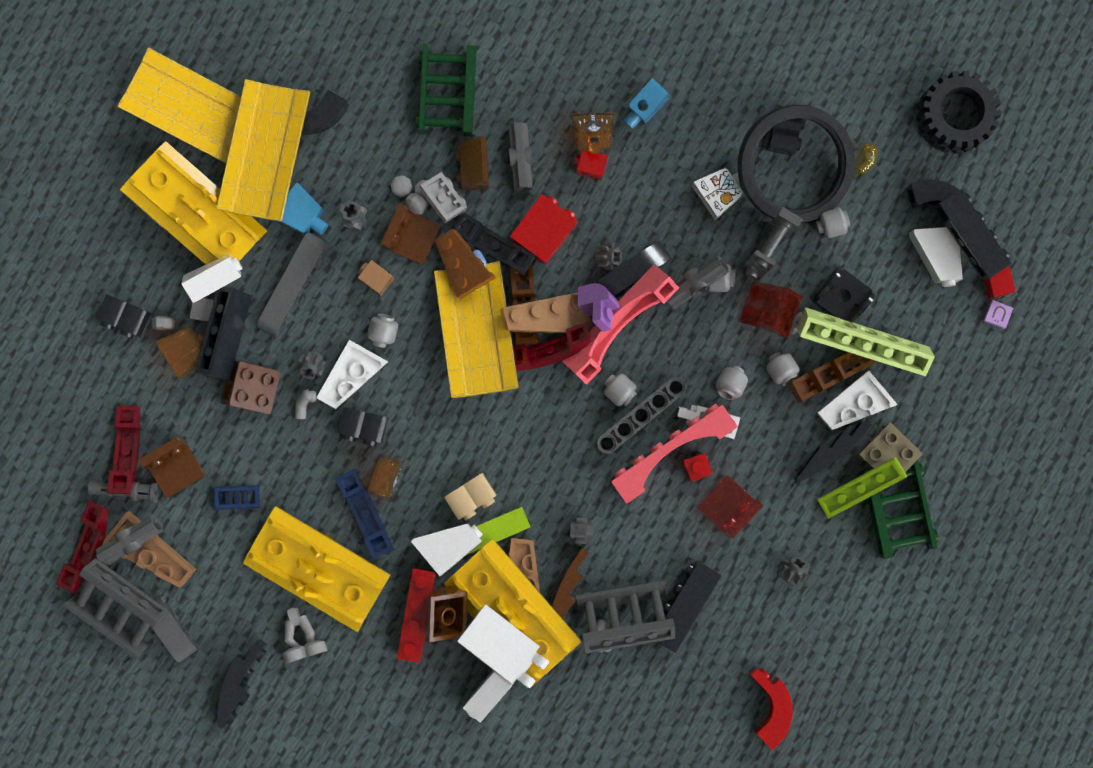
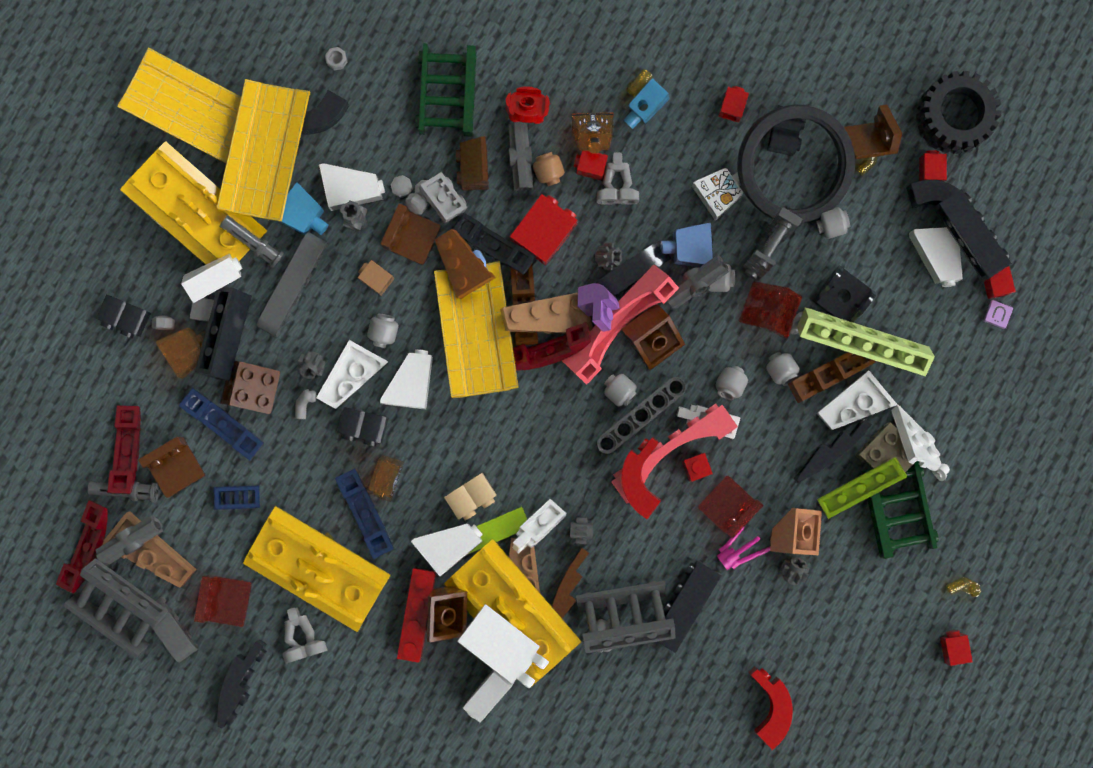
(221, 423): none -> dark blue slope
(223, 600): none -> clear red bracket
(260, 247): none -> dark grey pin
(336, 58): none -> light grey tile
(349, 184): none -> white slope
(411, 382): none -> white slope
(517, 109): none -> red plate
(538, 525): none -> white hinge
(548, 168): none -> medium nougat head
(610, 194): none -> light grey piece
(634, 489): none -> red arch
(639, 83): none -> clear yellow pin
(653, 336): none -> reddish brown slope
(690, 245): none -> medium blue torso
(730, 557): none -> dark pink plant
(733, 104): none -> red brick
(797, 532): none -> nougat slope
(876, 138): none -> reddish brown bracket
(916, 442): none -> white wing
(933, 166): none -> red brick
(941, 472): none -> white piece
(956, 648): none -> red brick
(966, 585): none -> clear yellow arm

